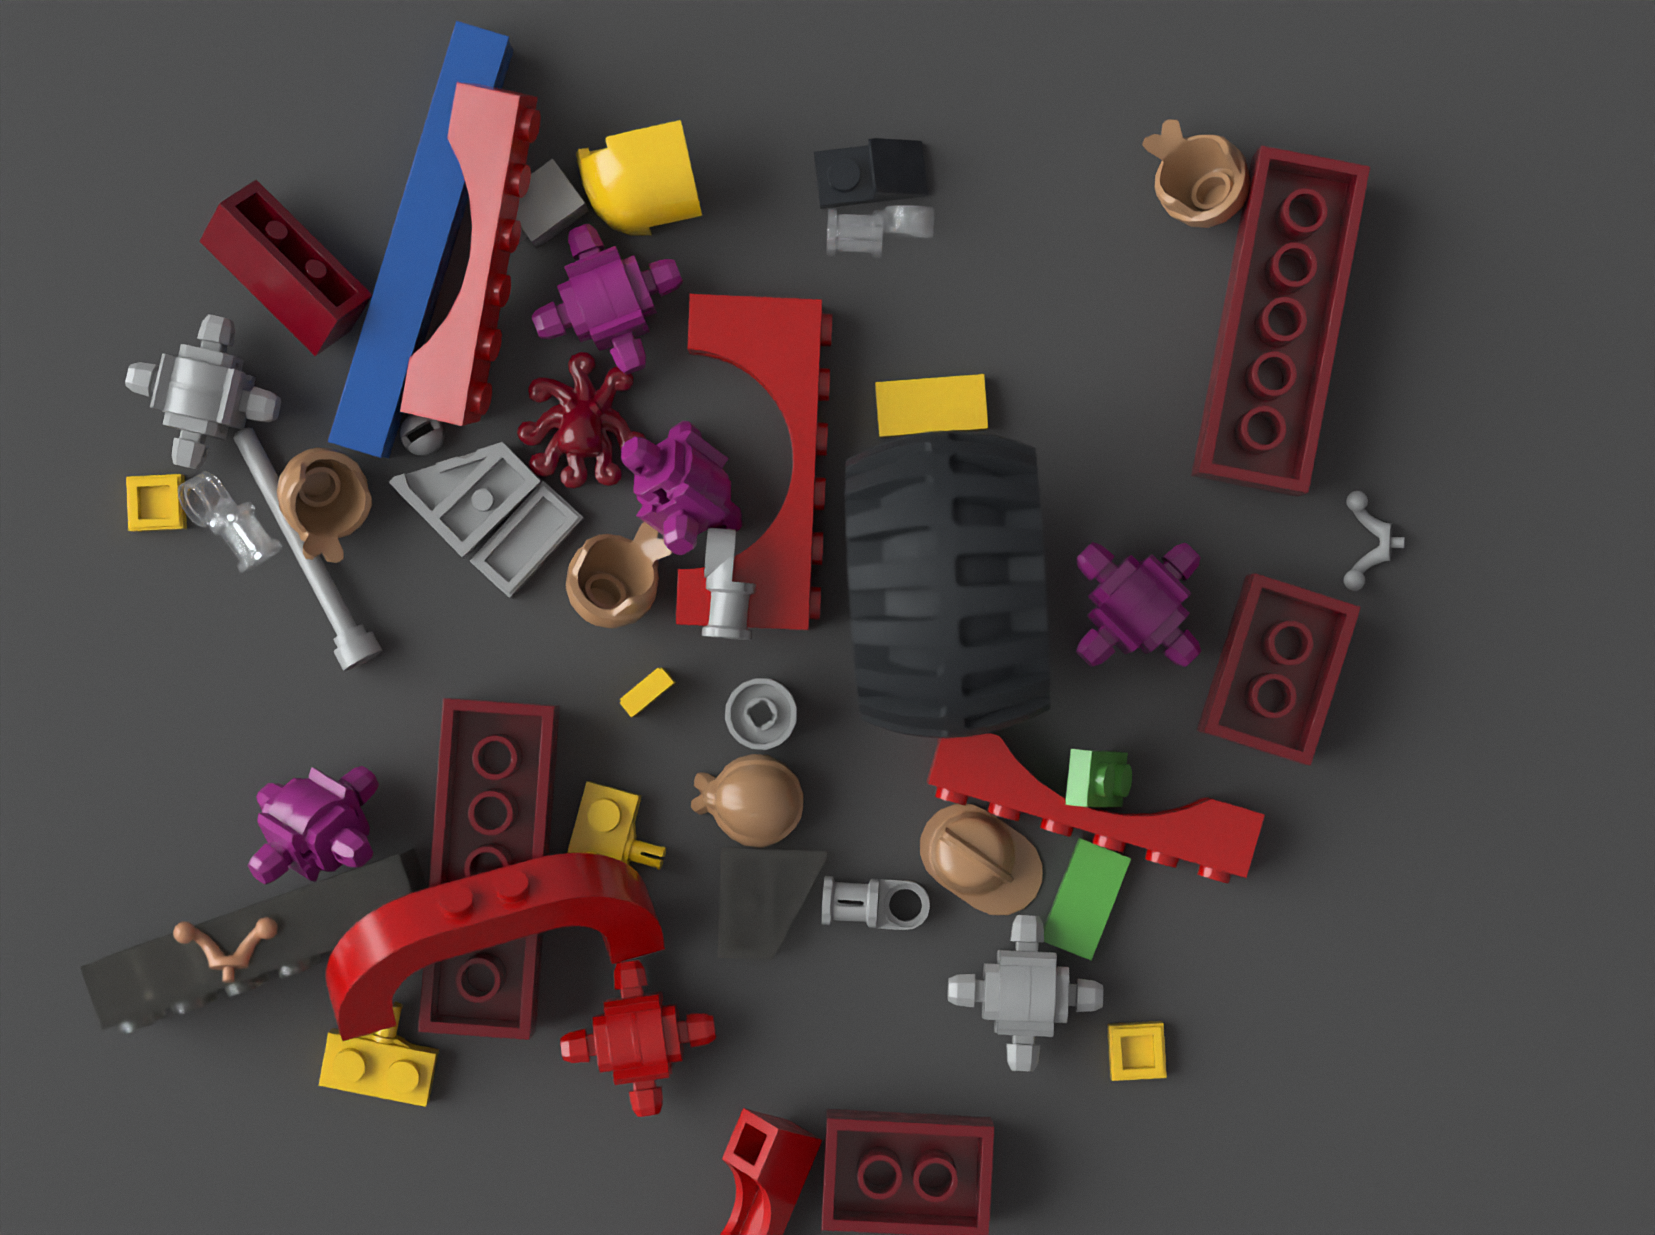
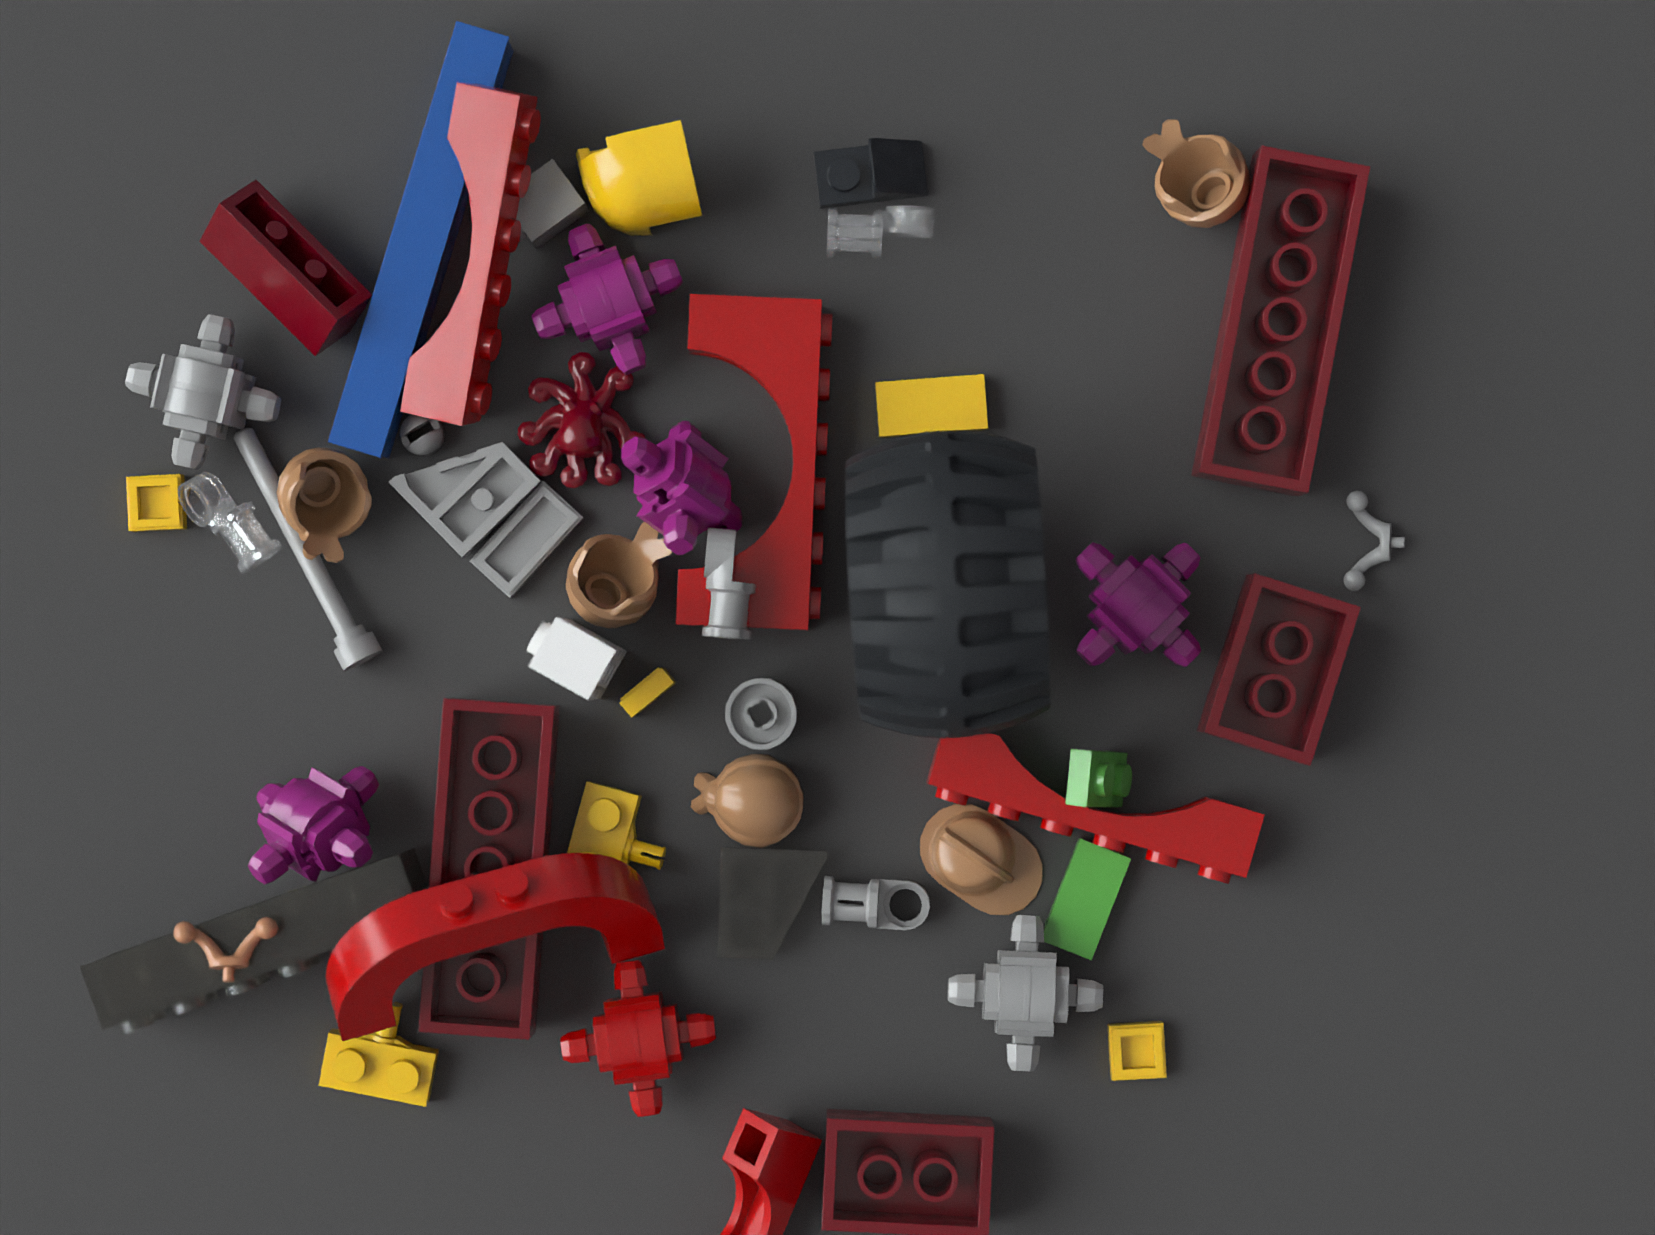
(575, 657): none -> white brick

